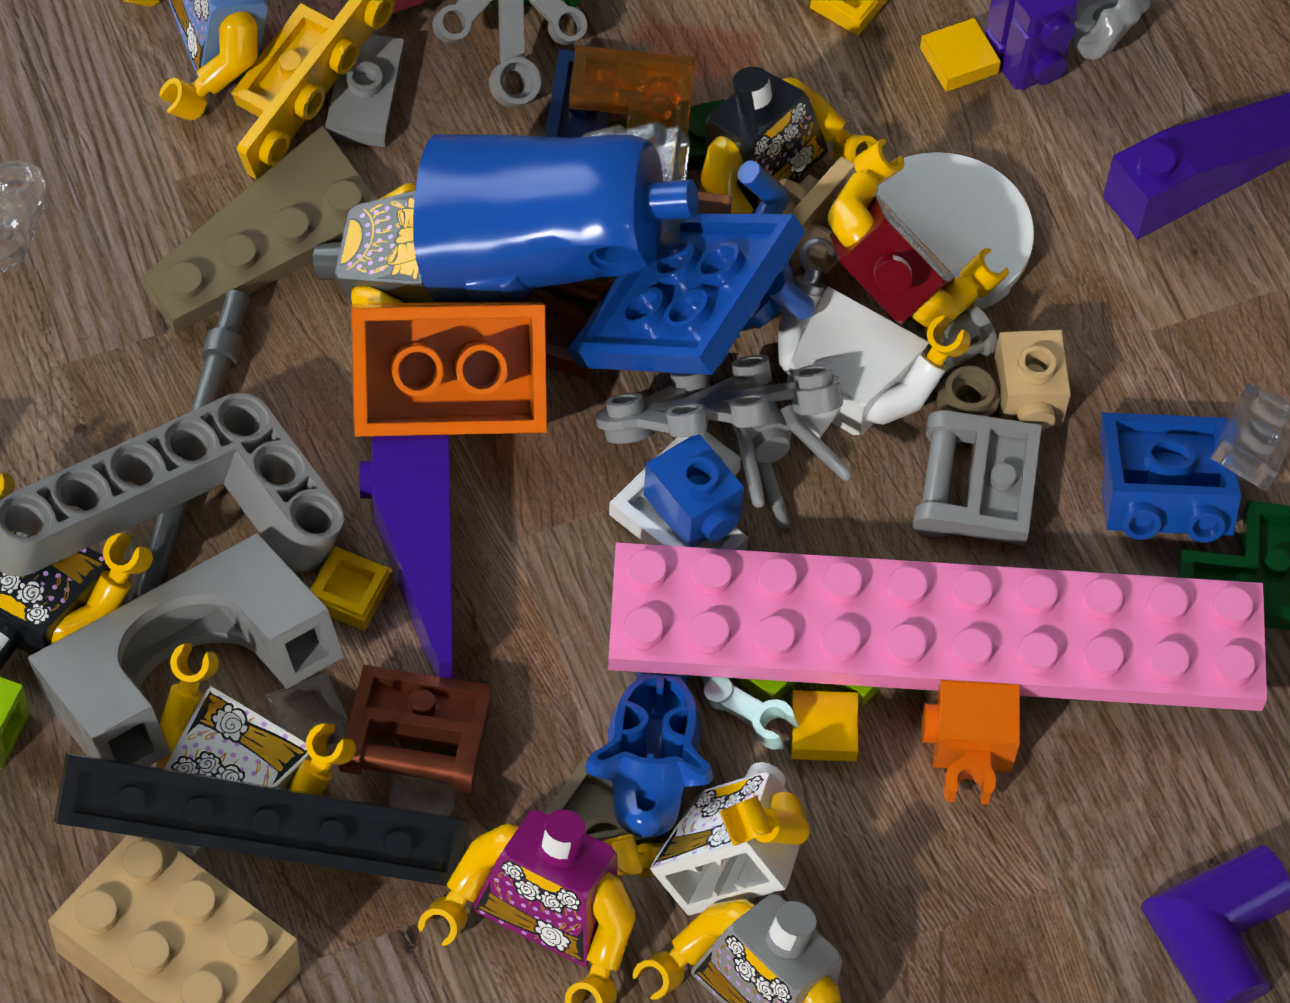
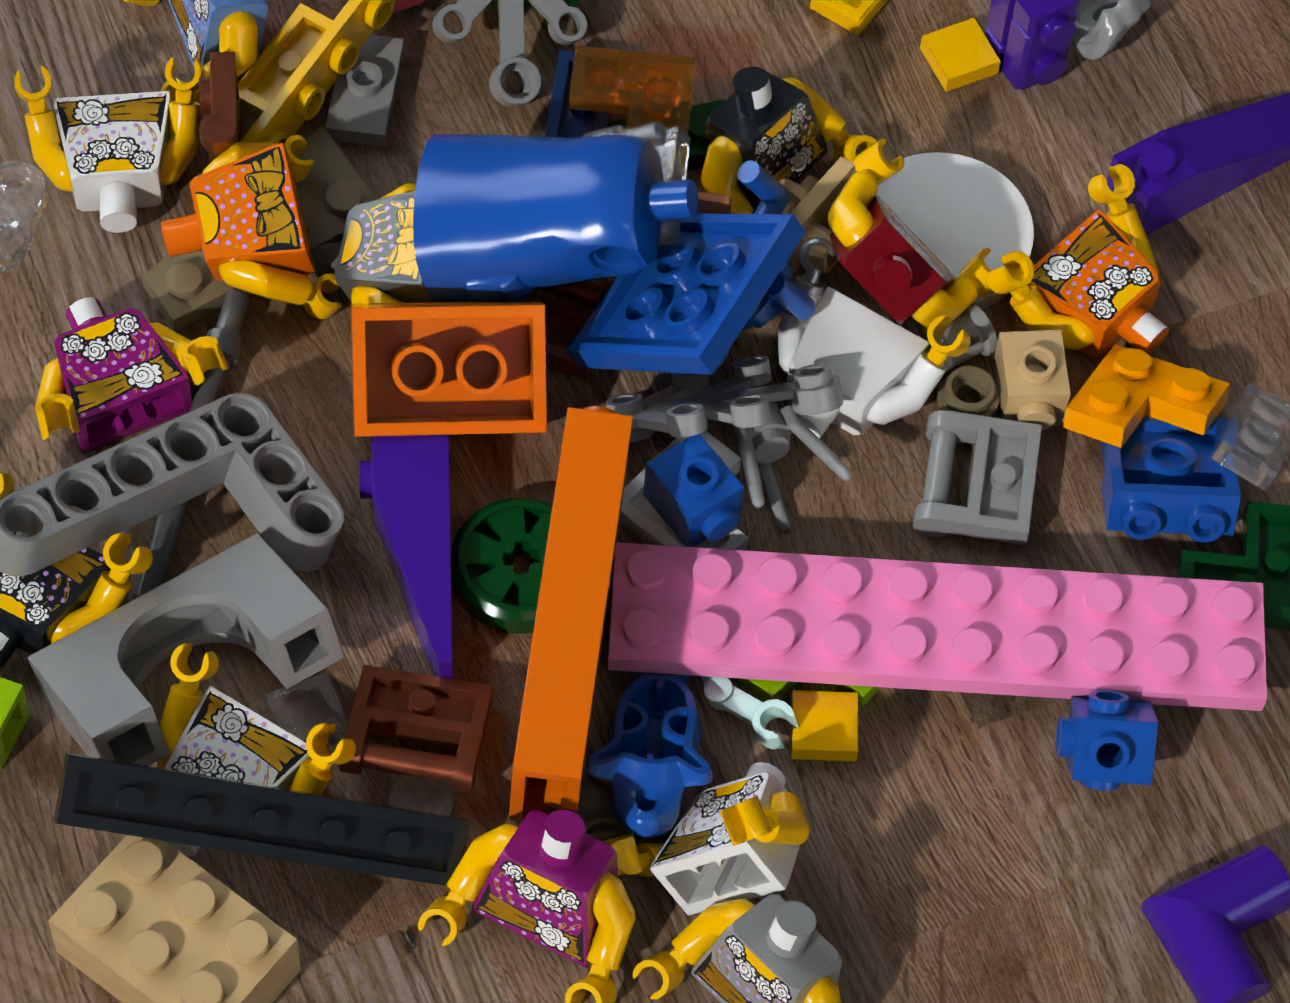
(115, 147): none -> torso
(119, 375): none -> torso
(220, 105): none -> copper plate
(254, 225): none -> torso
(351, 587): yellow tile -> none
(485, 559): none -> dark green wheel
(570, 613): none -> orange brick
(973, 733): orange brick -> none
(1094, 281): none -> torso
(1108, 740): none -> blue brick
(1137, 385): none -> light orange plate

